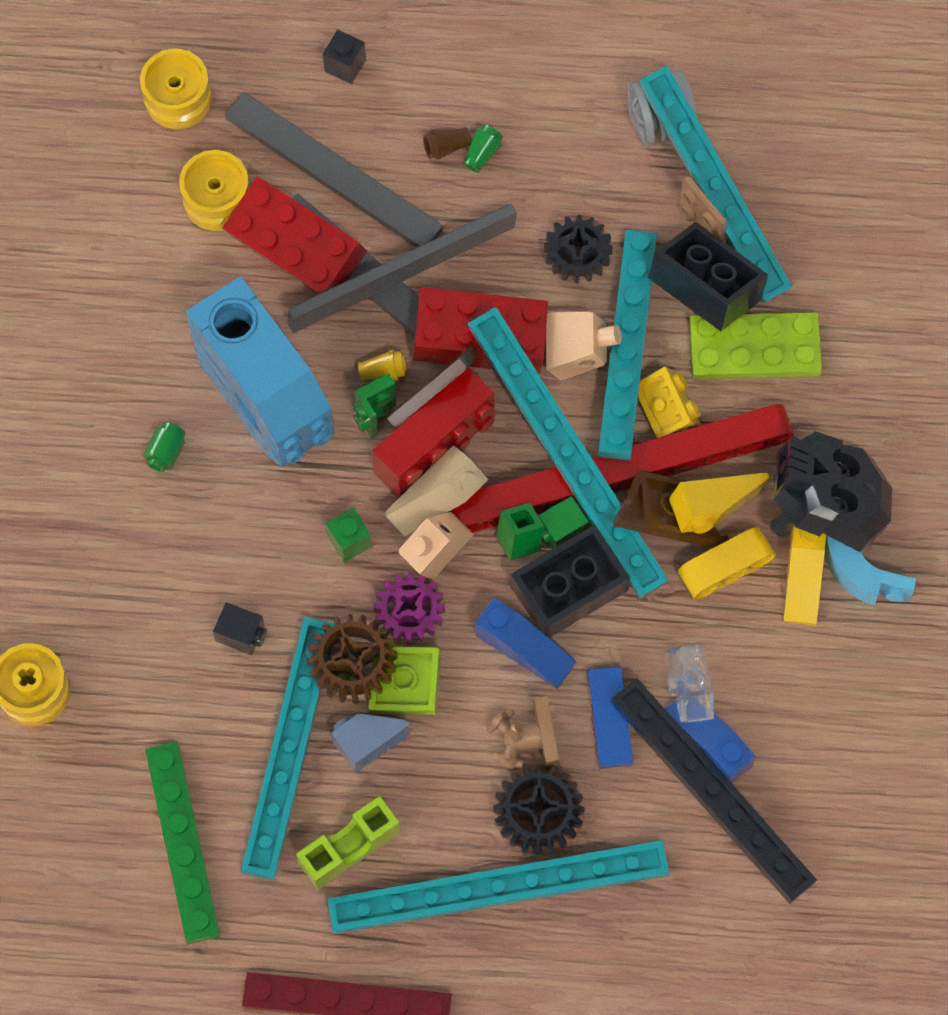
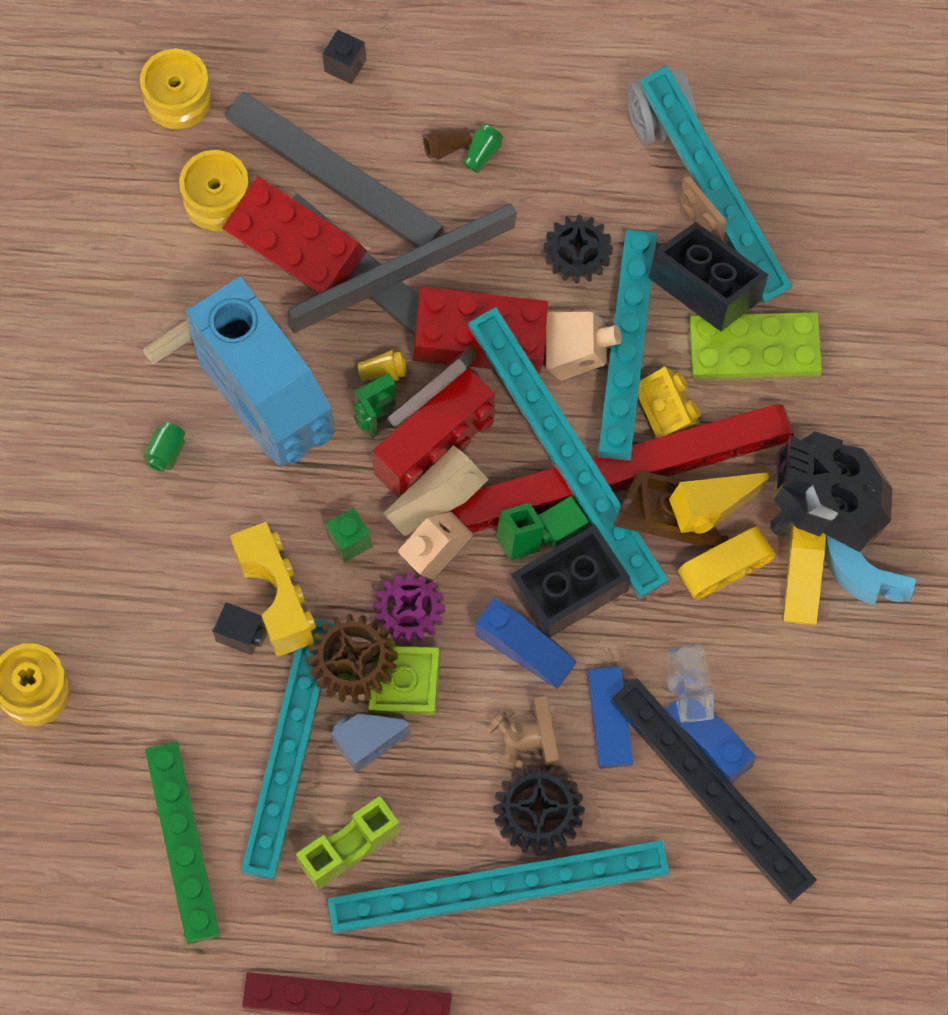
(168, 342): none -> tan axle
(260, 558): none -> yellow arch

